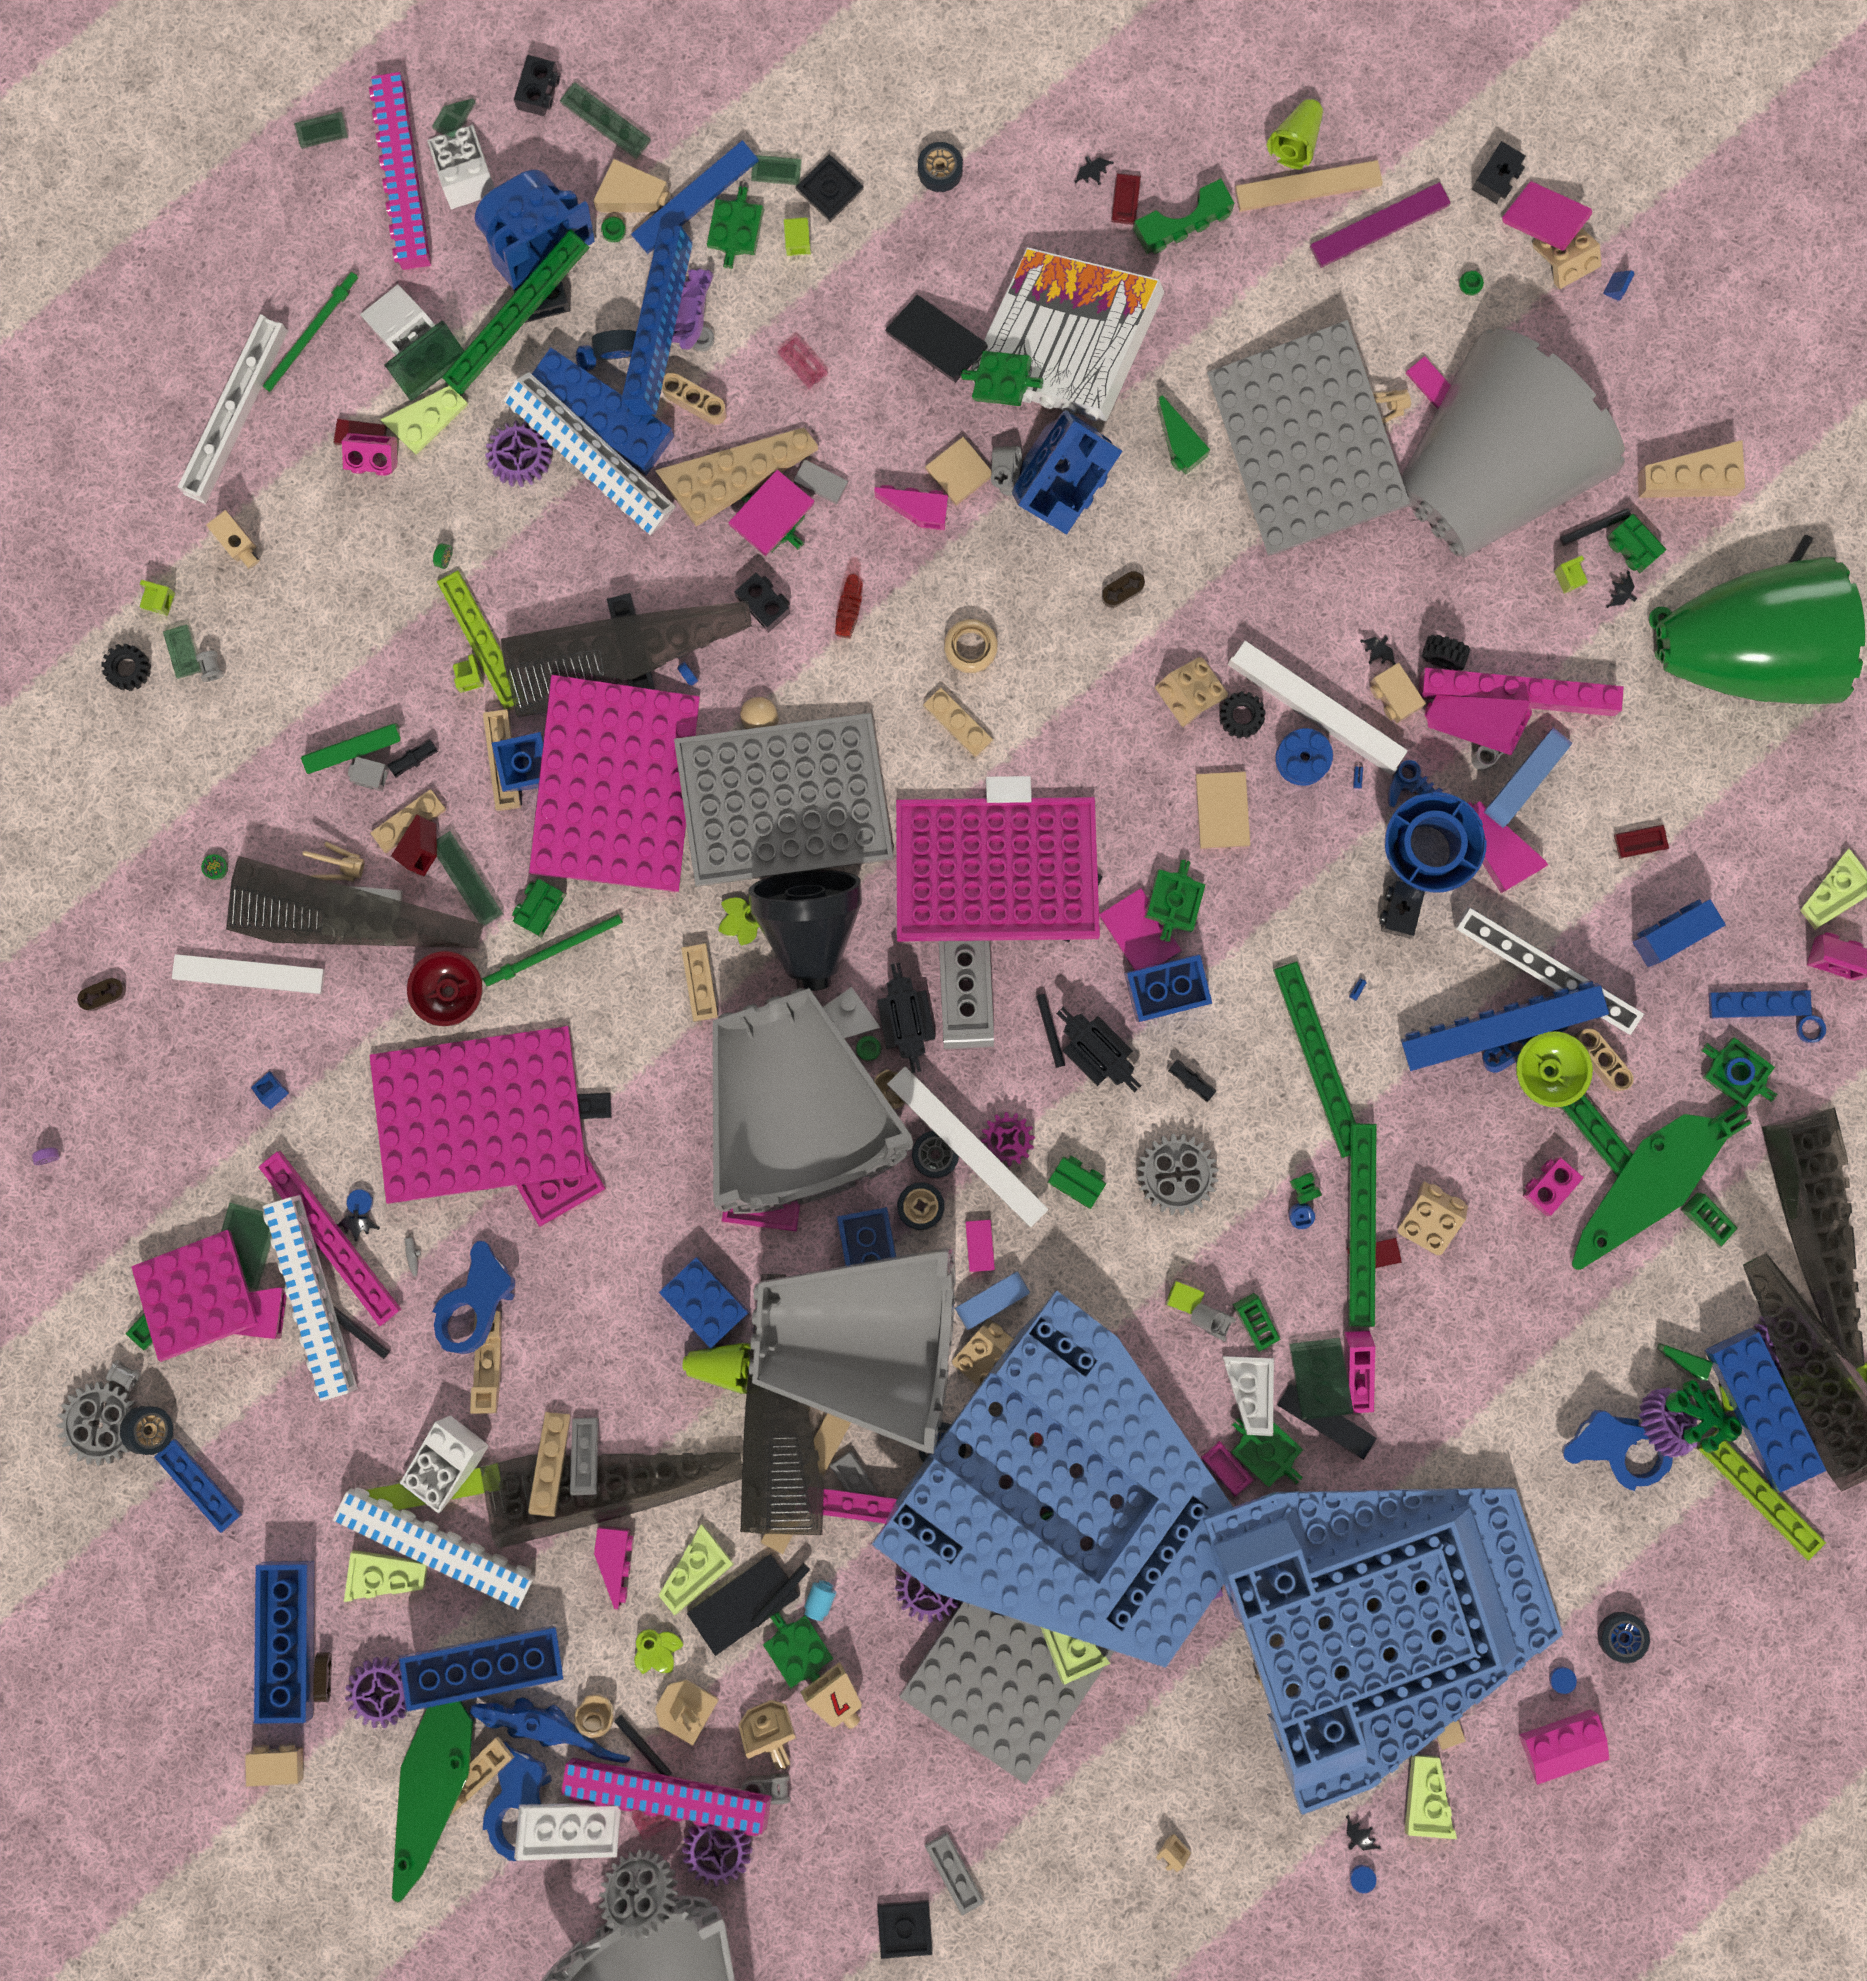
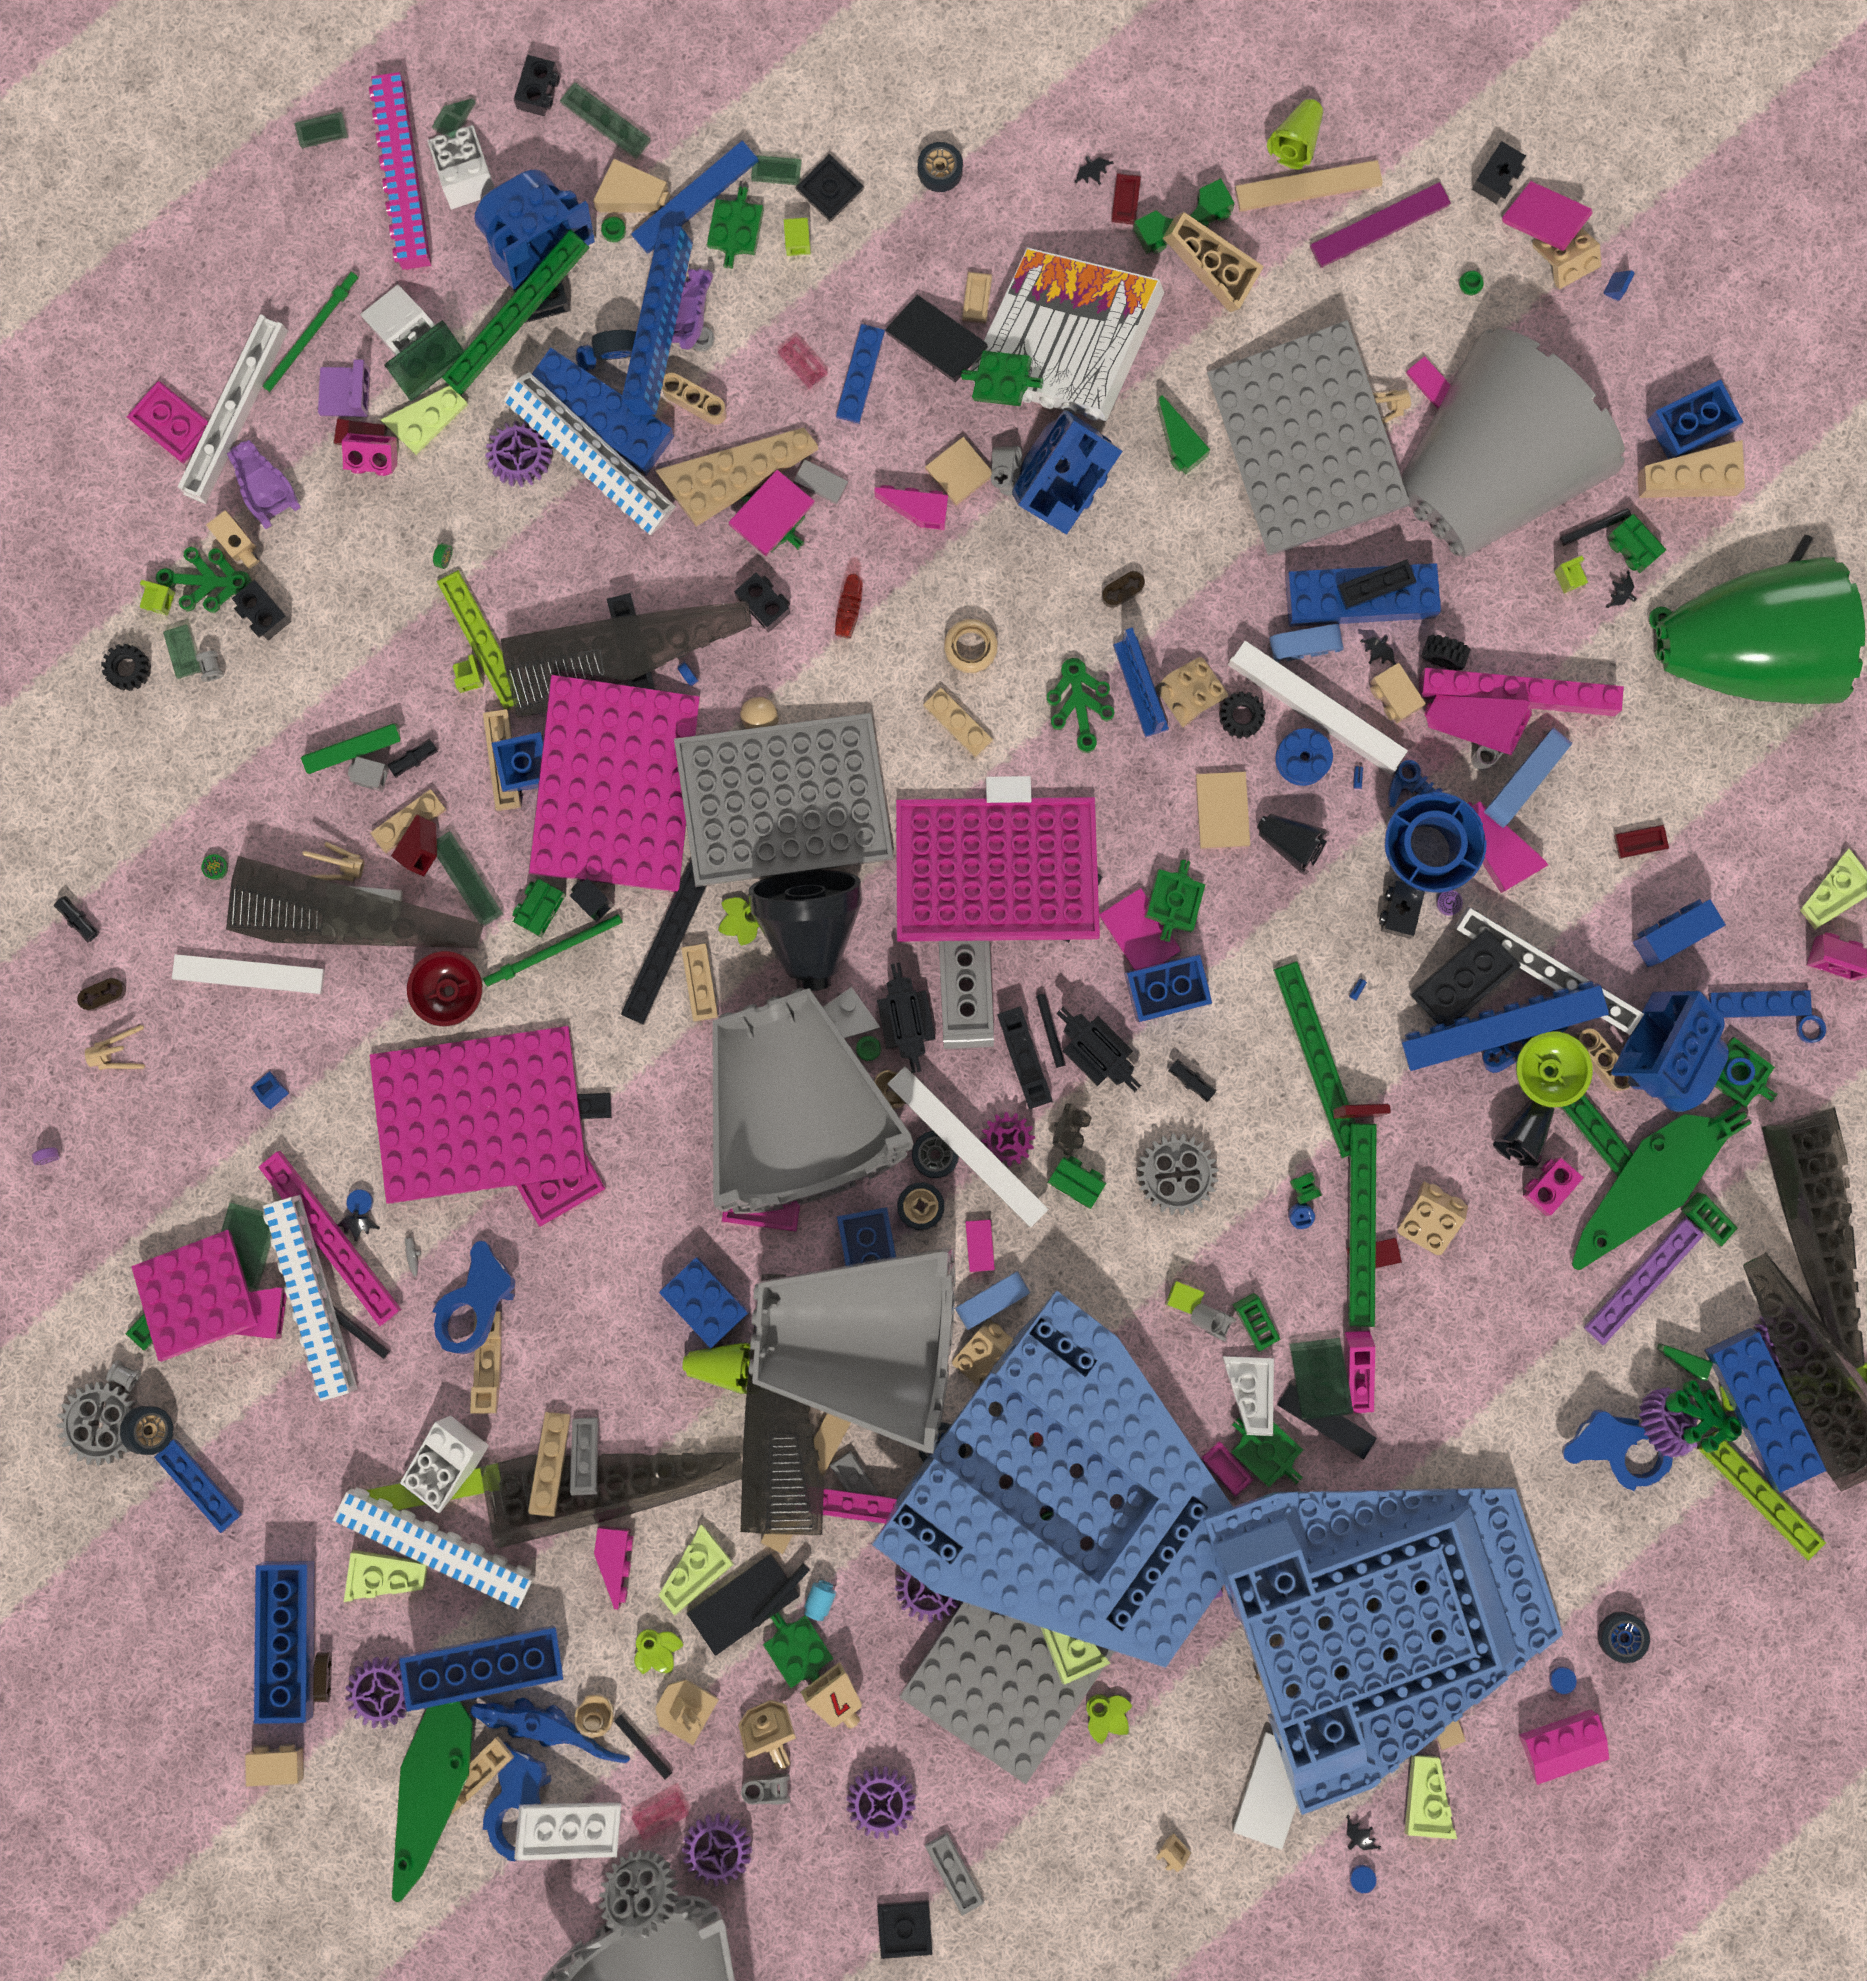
(76, 919): none -> black pin
(101, 1052): none -> tan plant
(169, 421): none -> dark pink tile
(207, 581): none -> green plant
(261, 484): none -> medium lavender animal
(263, 608): none -> black brick
(344, 390): none -> medium lavender bracket
(591, 899): none -> black brick
(664, 949): none -> black tile
(666, 1796): dark pink brick -> none
(860, 373): none -> blue plate
(889, 1811): none -> medium lavender gear
(977, 297): none -> tan tile
(1024, 1057): none -> black slope
(1067, 1129): none -> clear smoke hips
(1079, 700): none -> green plant
(1110, 1719): none -> lime plate
(1140, 684): none -> blue fence
(1213, 260): none -> tan wedge
(1268, 1798): none -> white tile
(1293, 840): none -> black cone
(1305, 642): none -> medium blue beam
(1316, 600): none -> blue brick
(1361, 1111): none -> dark red tile
(1376, 584): none -> black tile
(1449, 903): none -> medium lavender tile
(1465, 978): none -> black tile
(1525, 1135): none -> black cone
(1644, 1281): none -> medium lavender tile
(1675, 1050): none -> blue brick
(1695, 420): none -> blue brick

